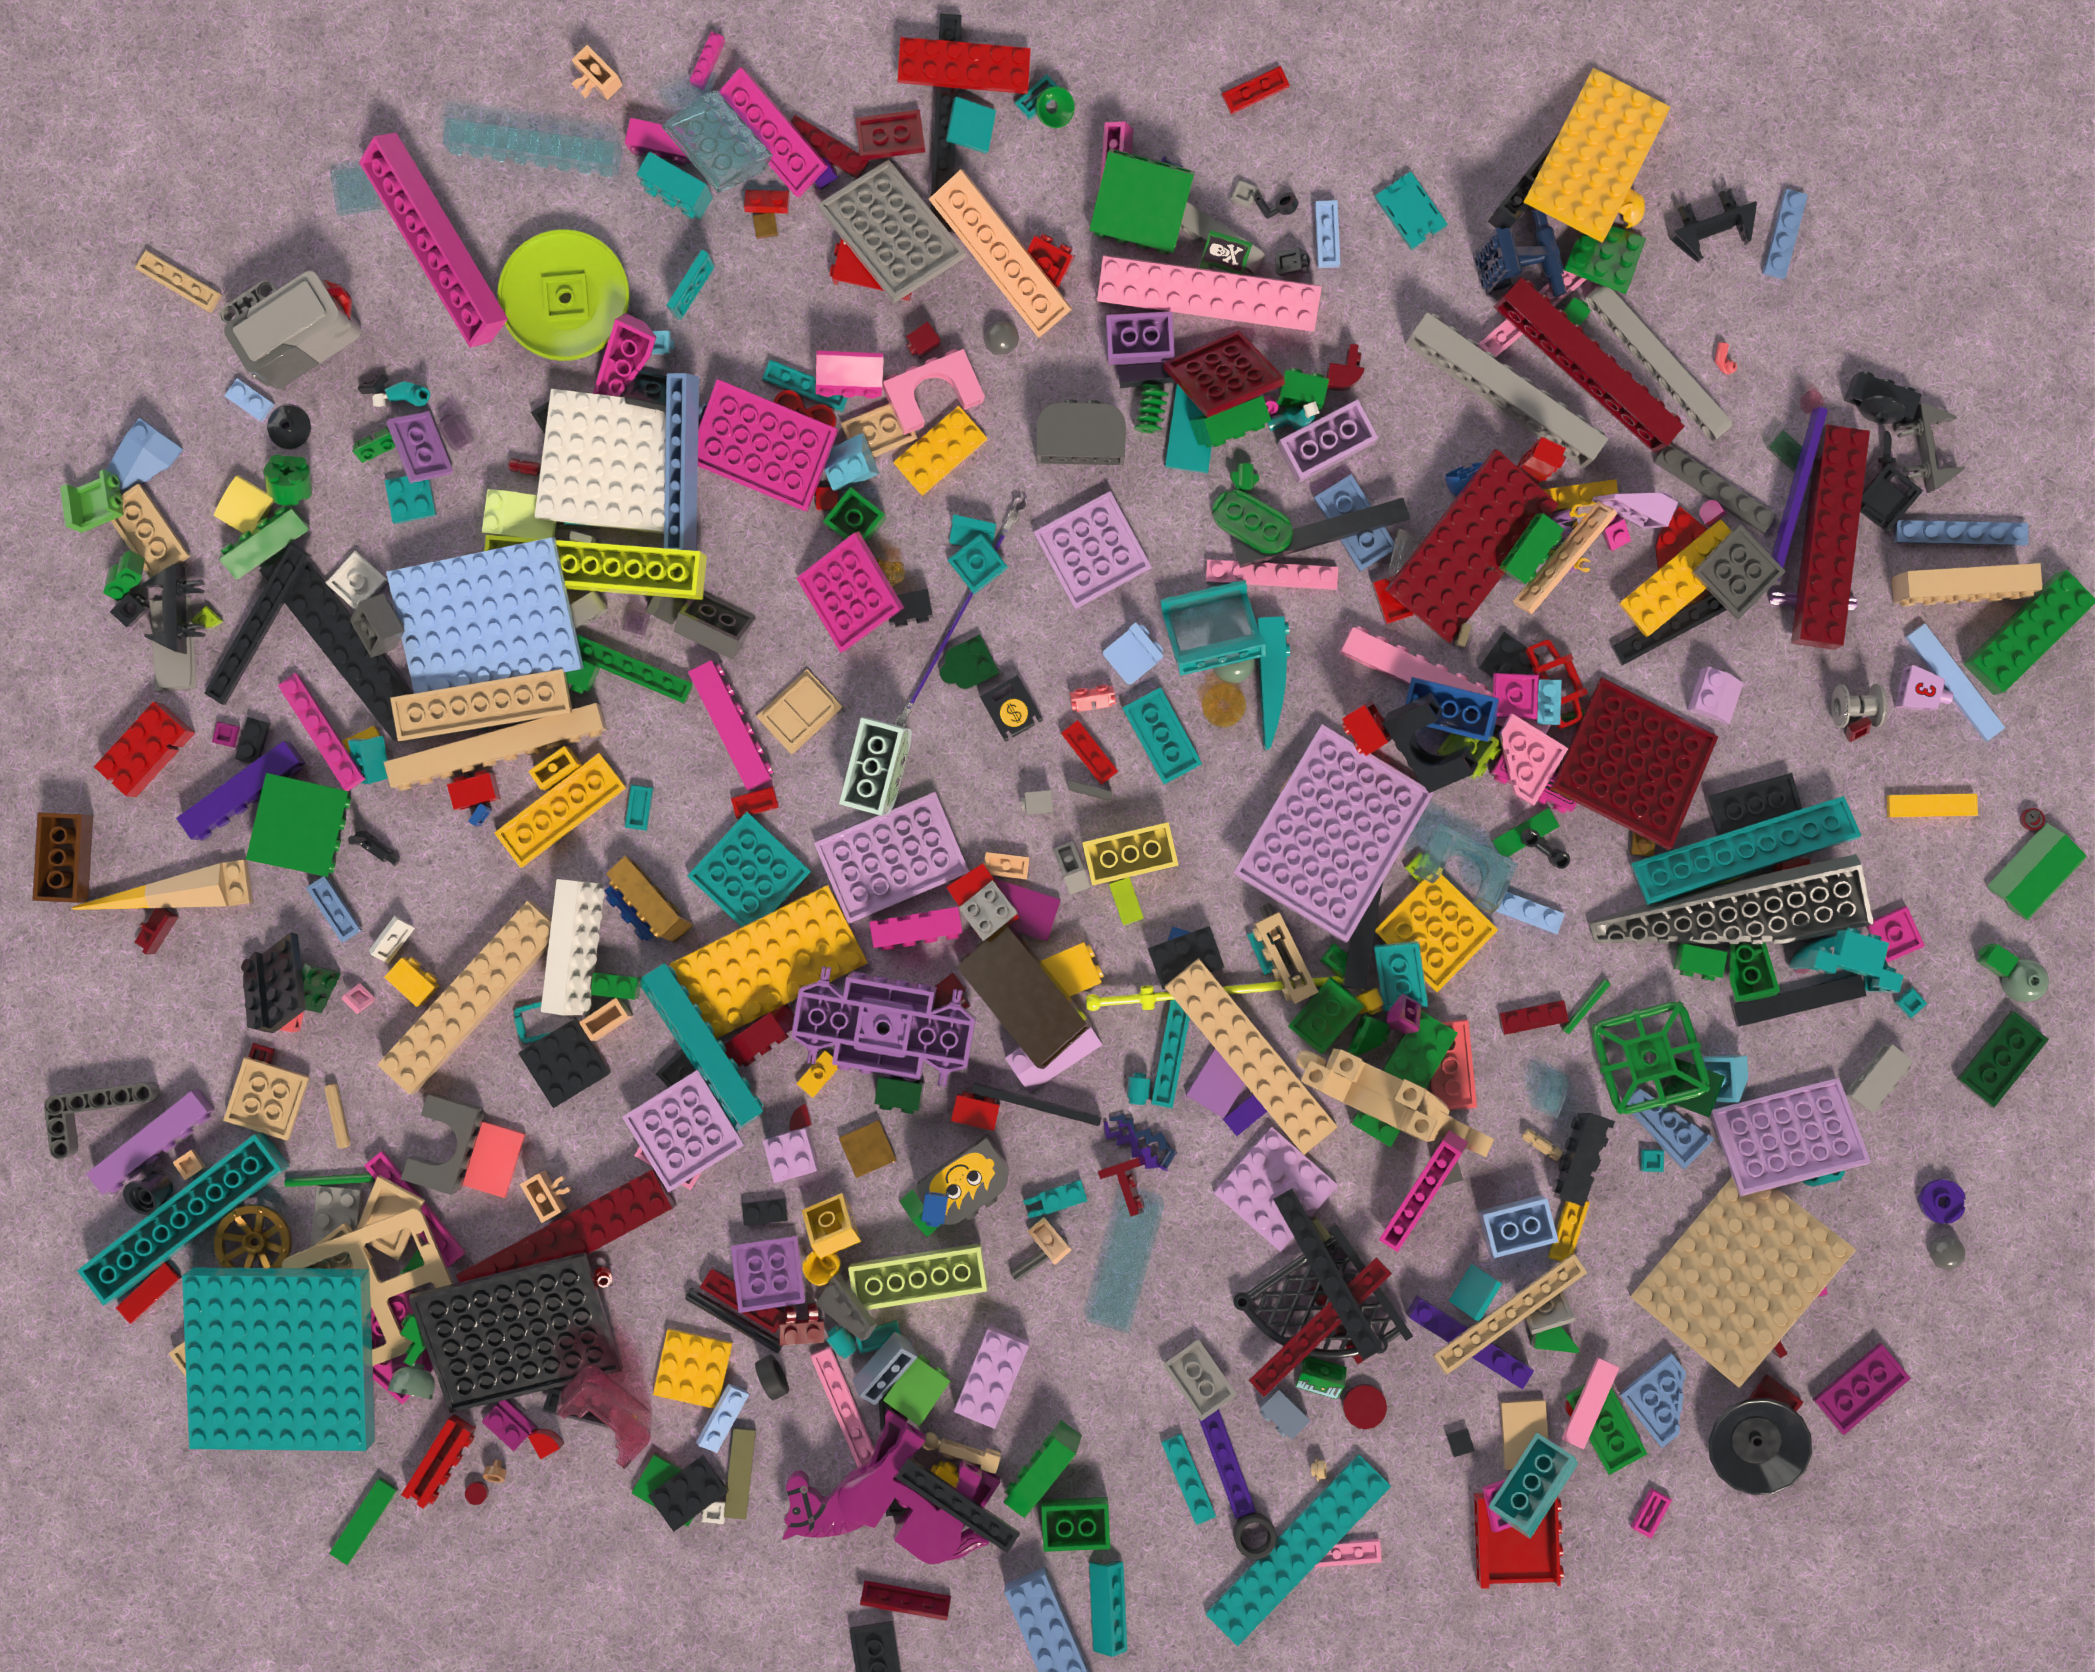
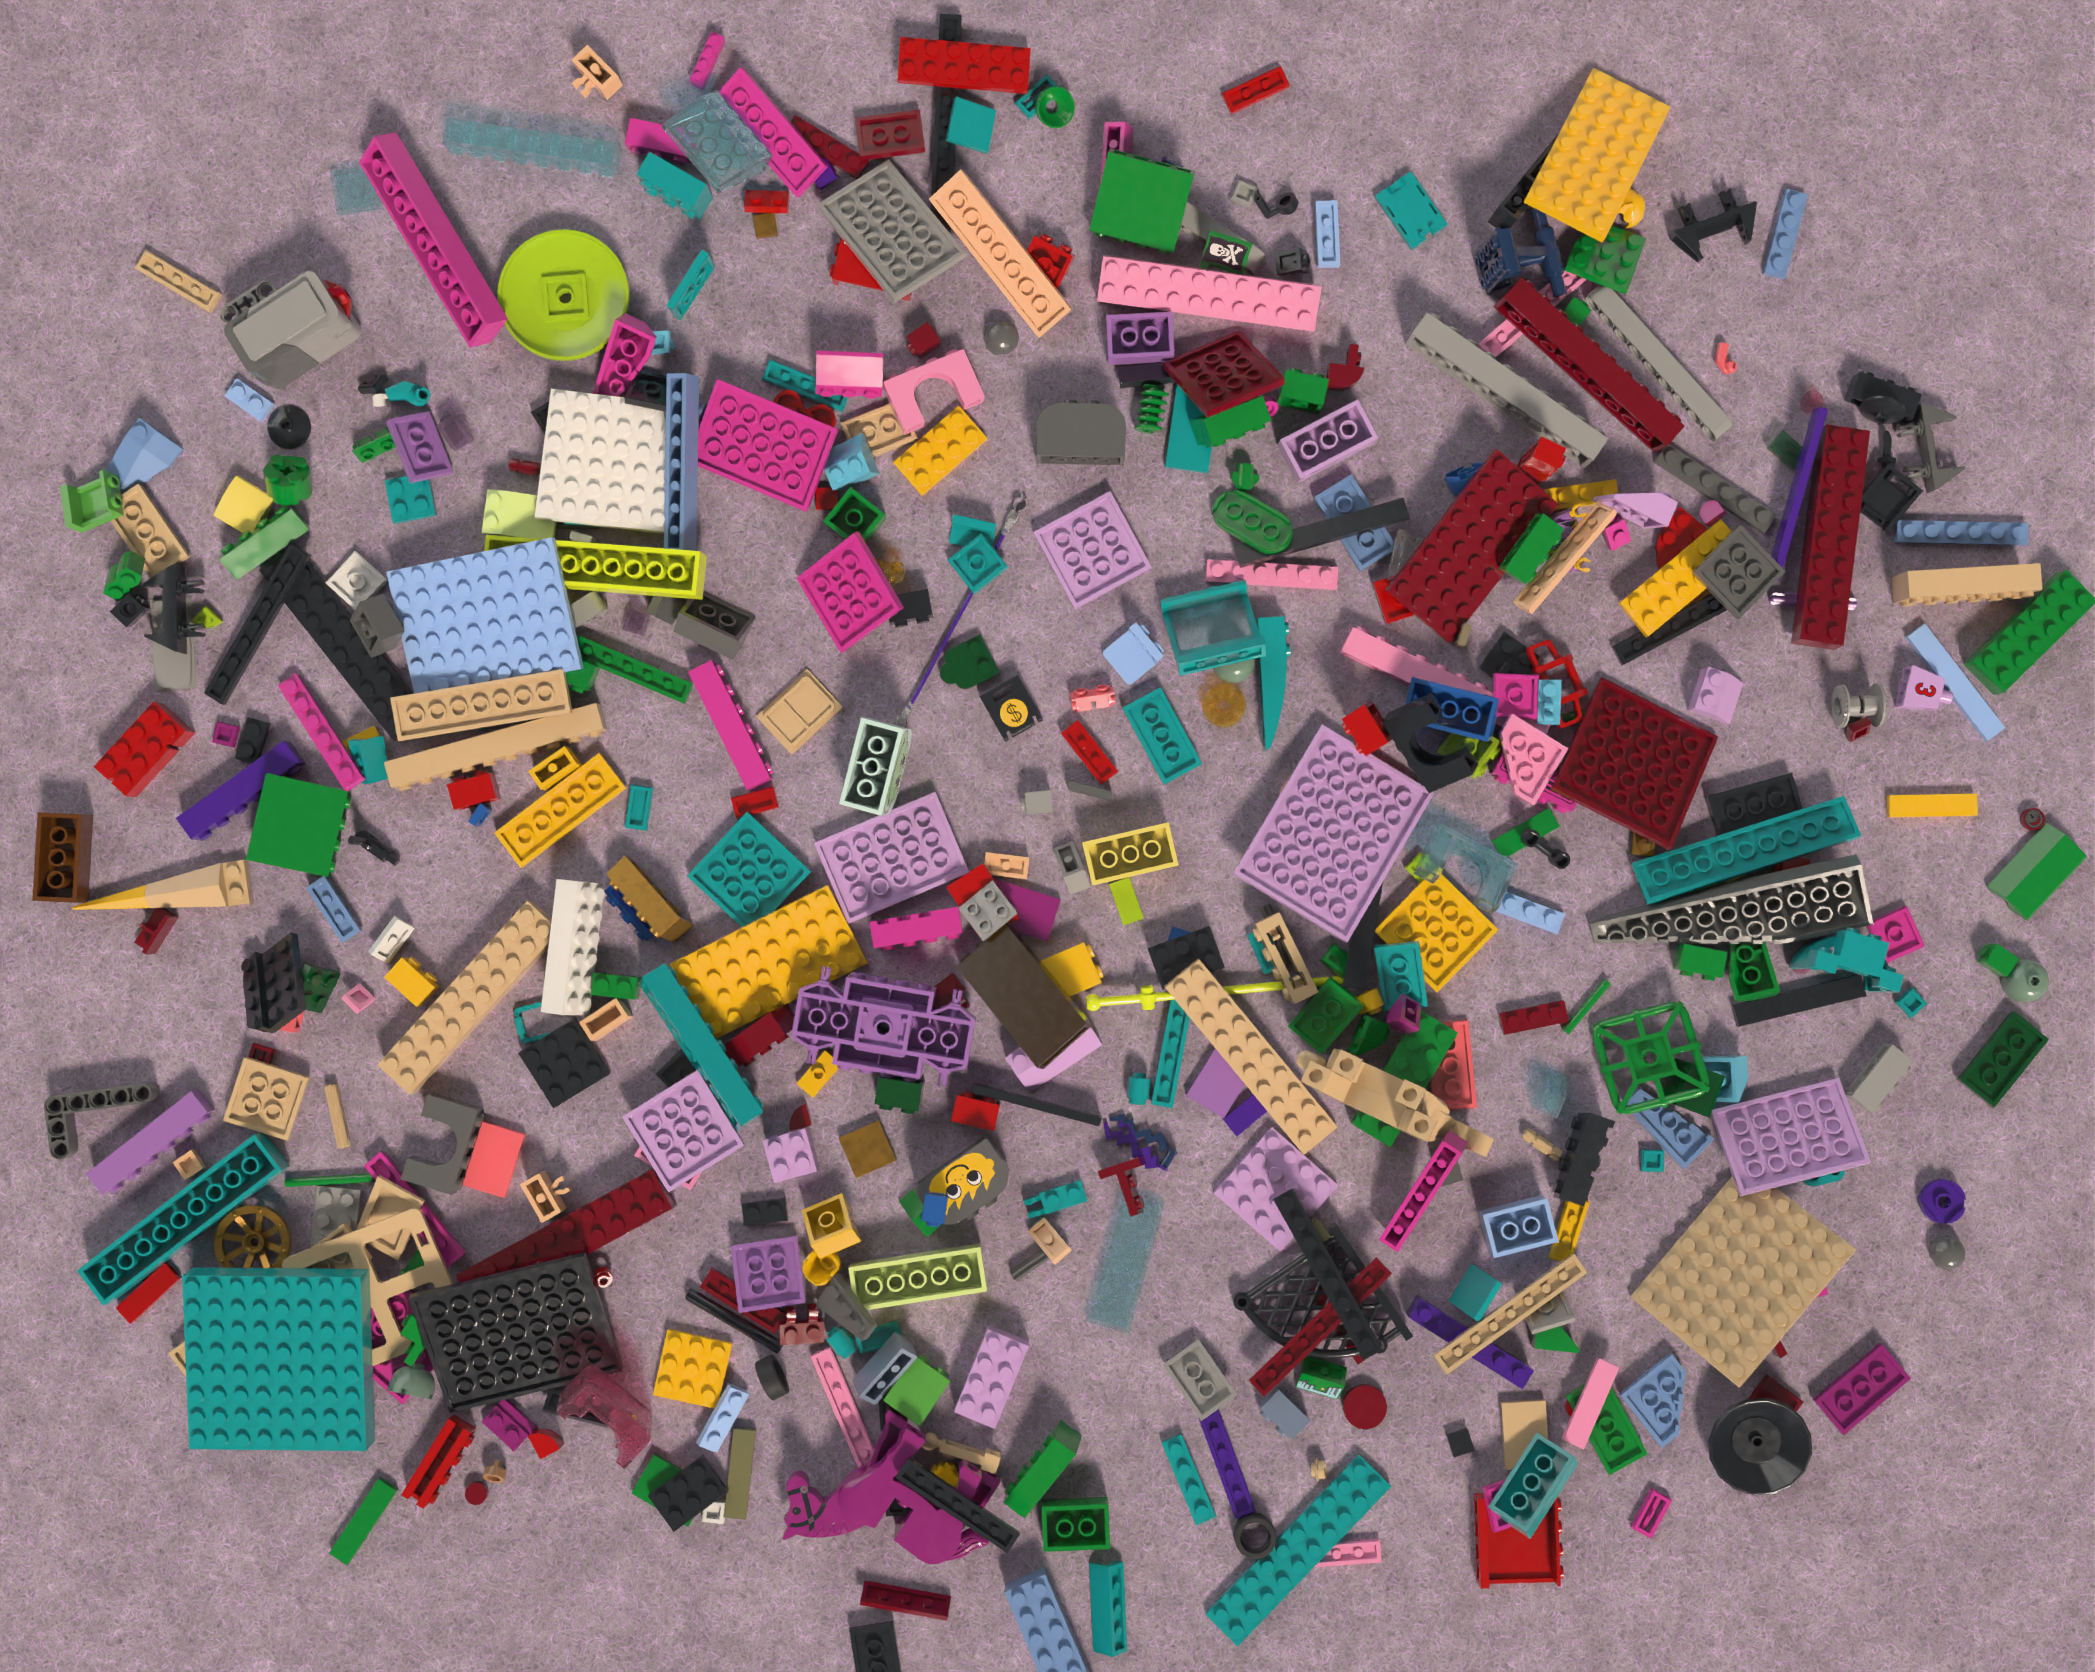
(148, 1193): black hat -> none
(1294, 417): teal arm -> none

